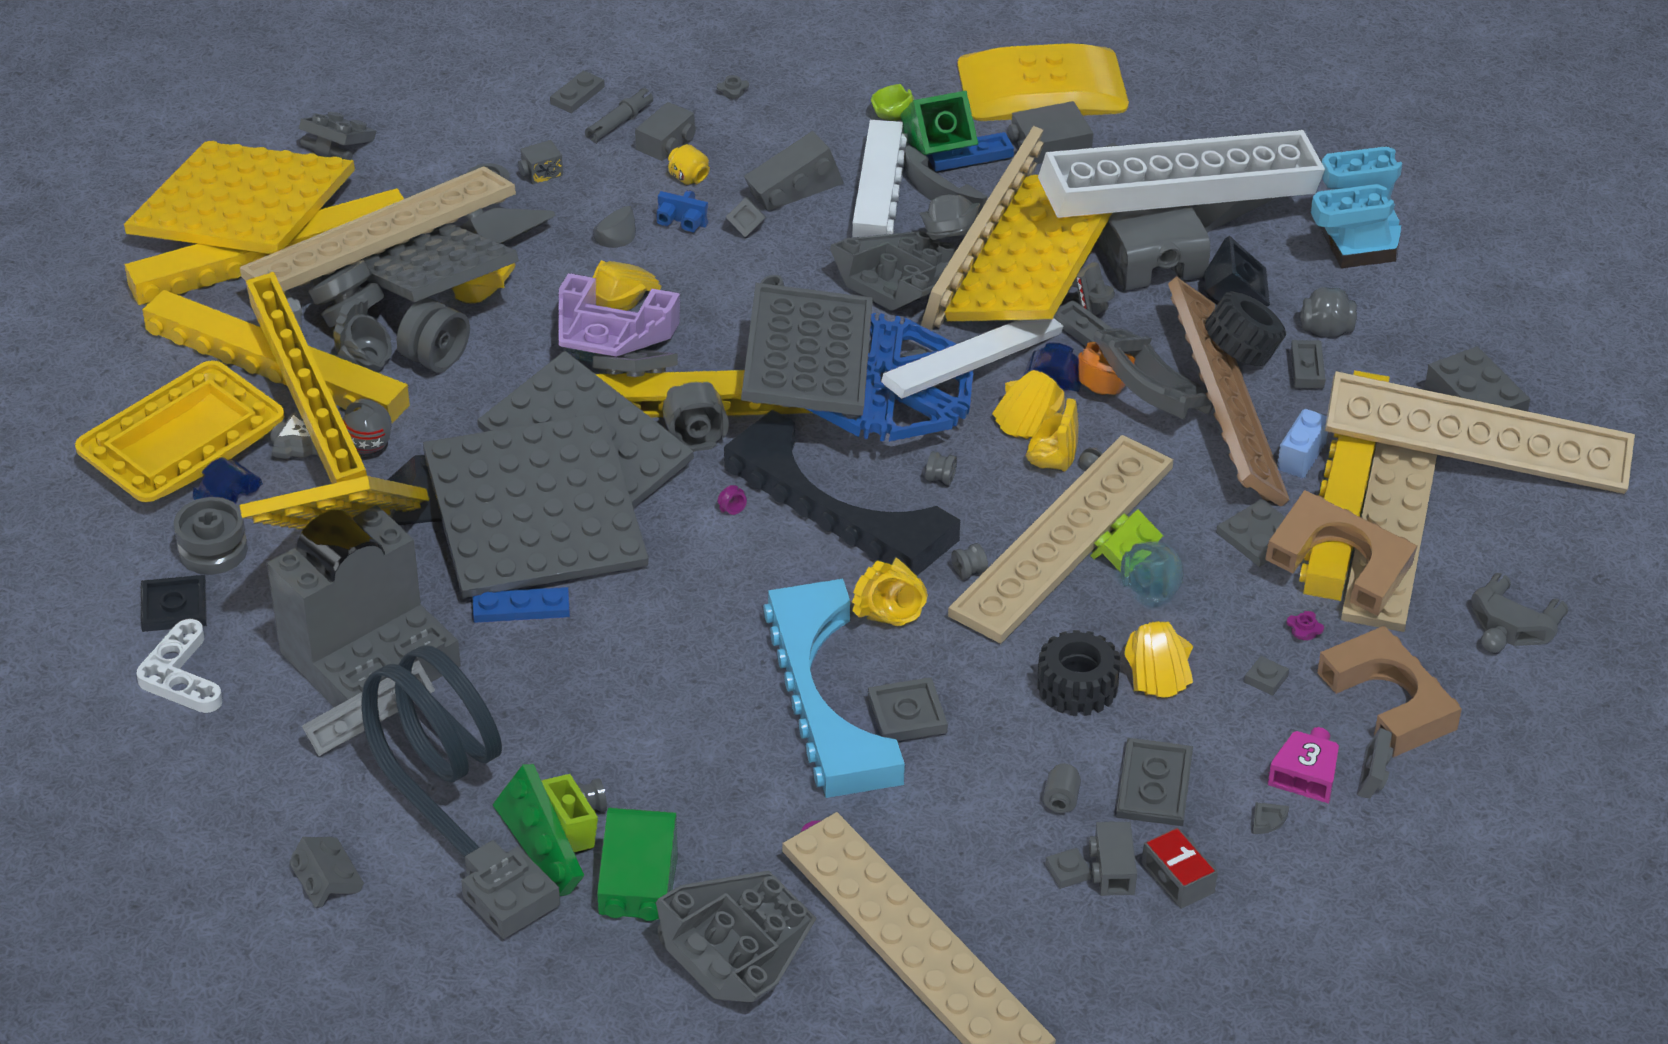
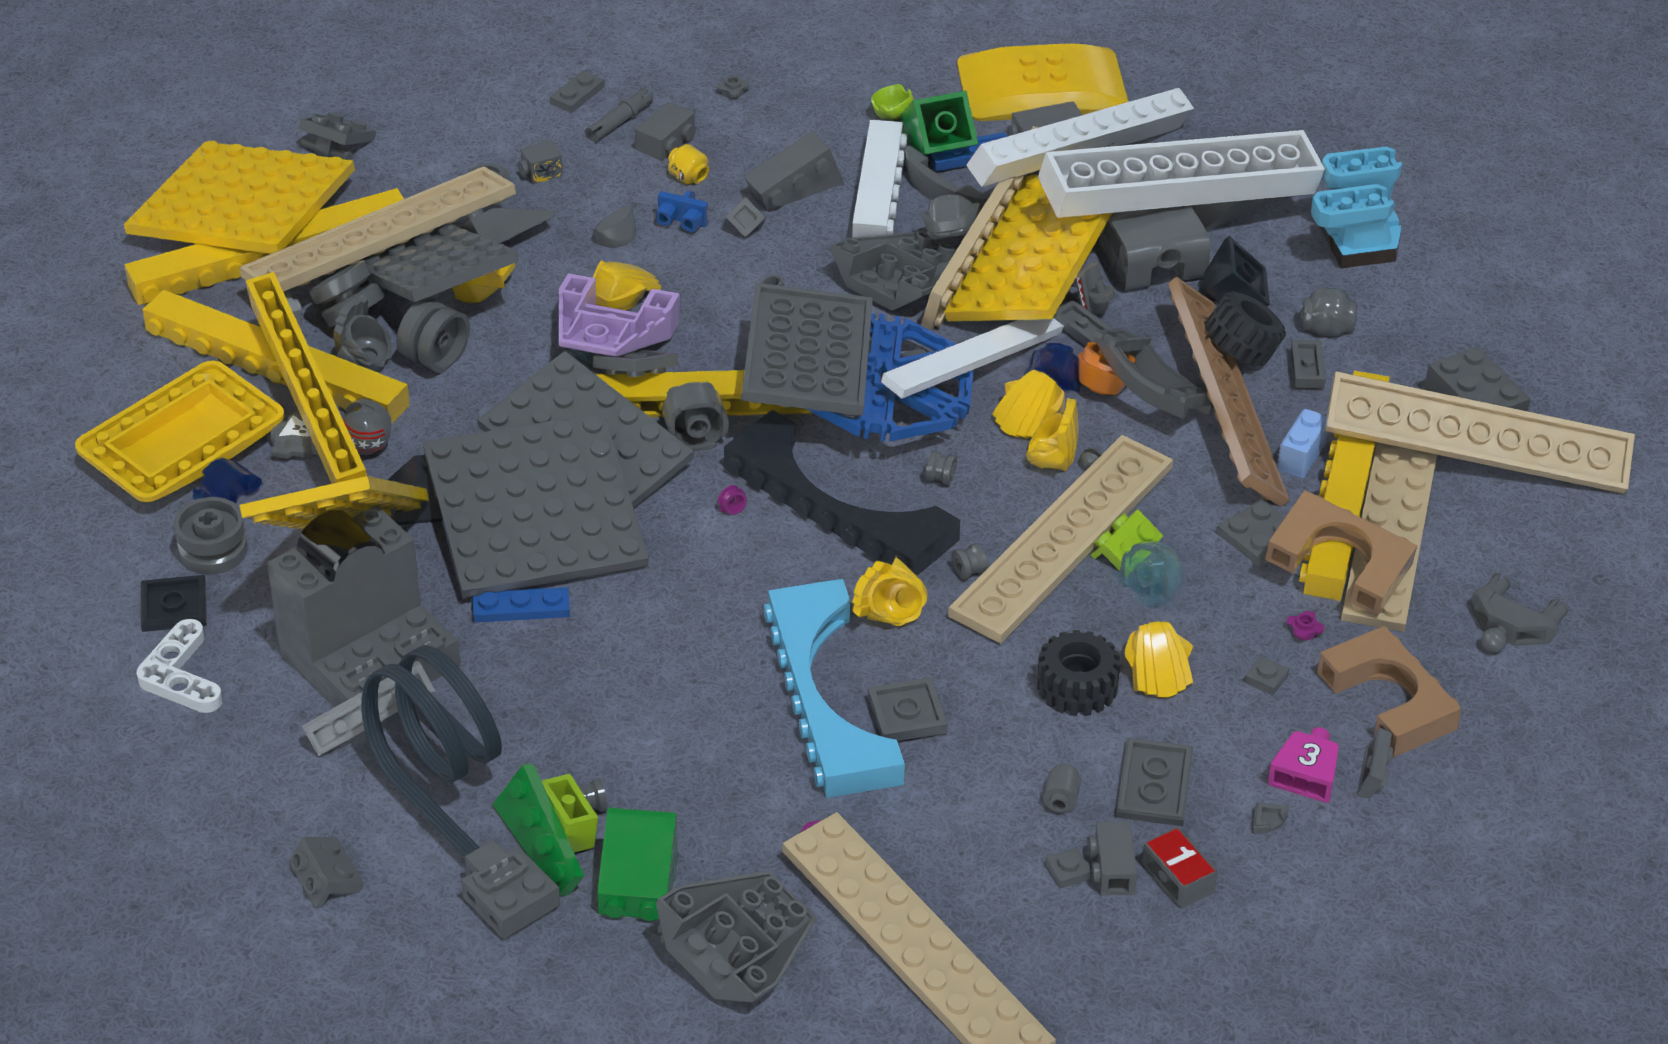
(1117, 124): none -> white brick

